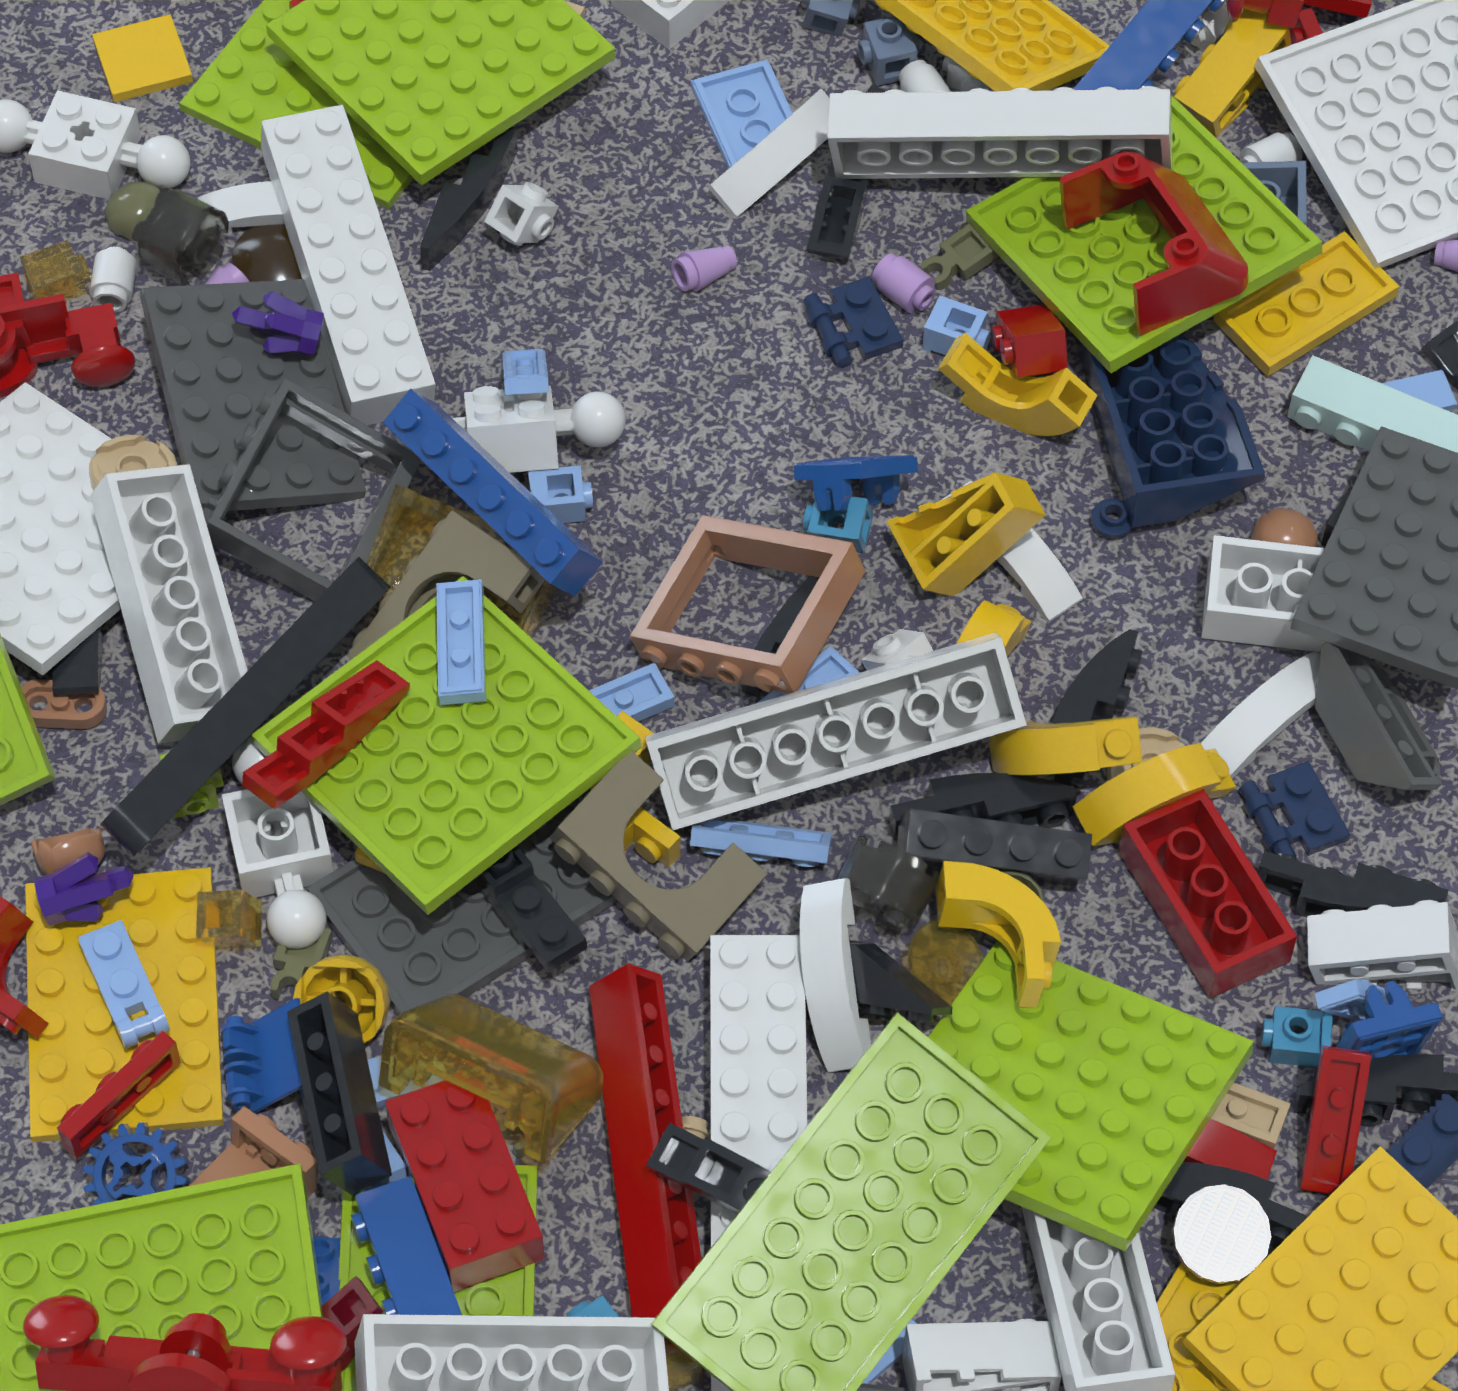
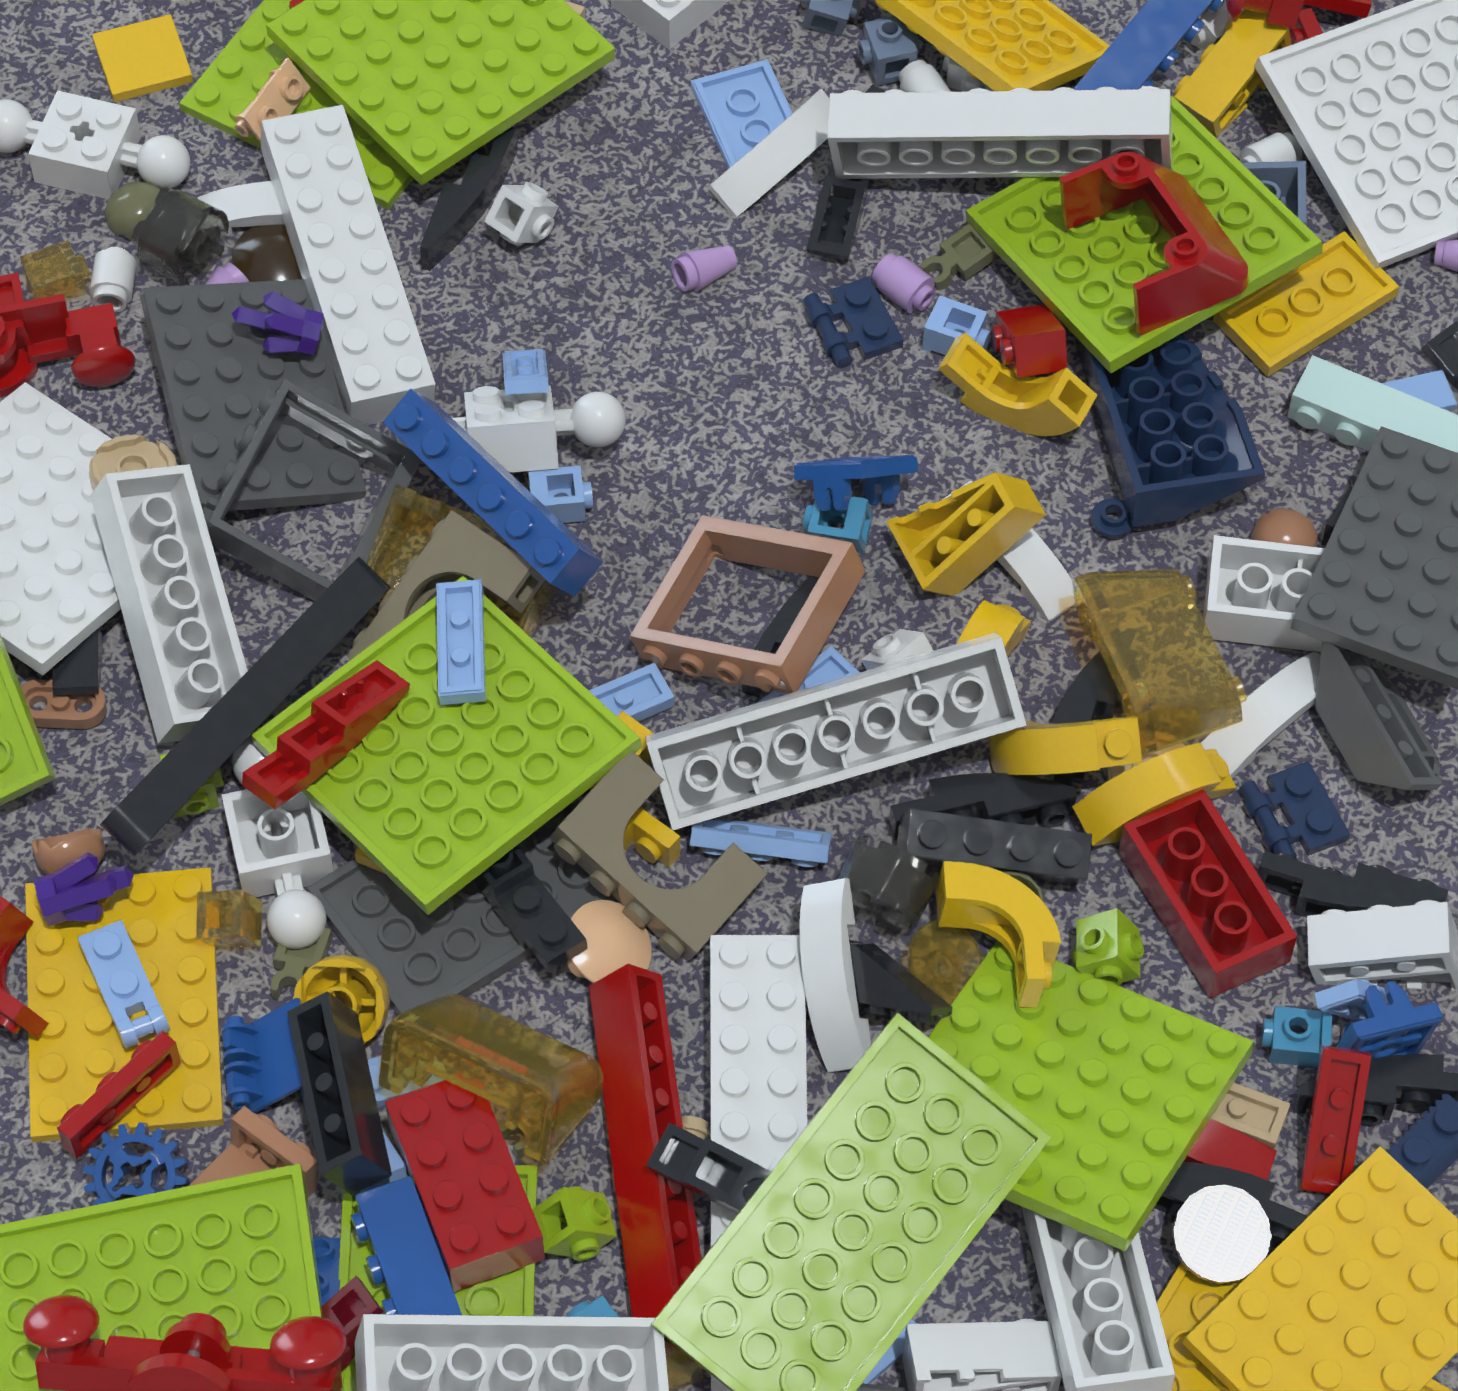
(274, 100): none -> light nougat hinge
(575, 1223): none -> lime brick
(610, 941): none -> light nougat dish
(1108, 947): none -> lime brick
(1158, 654): none -> clear yellow windscreen

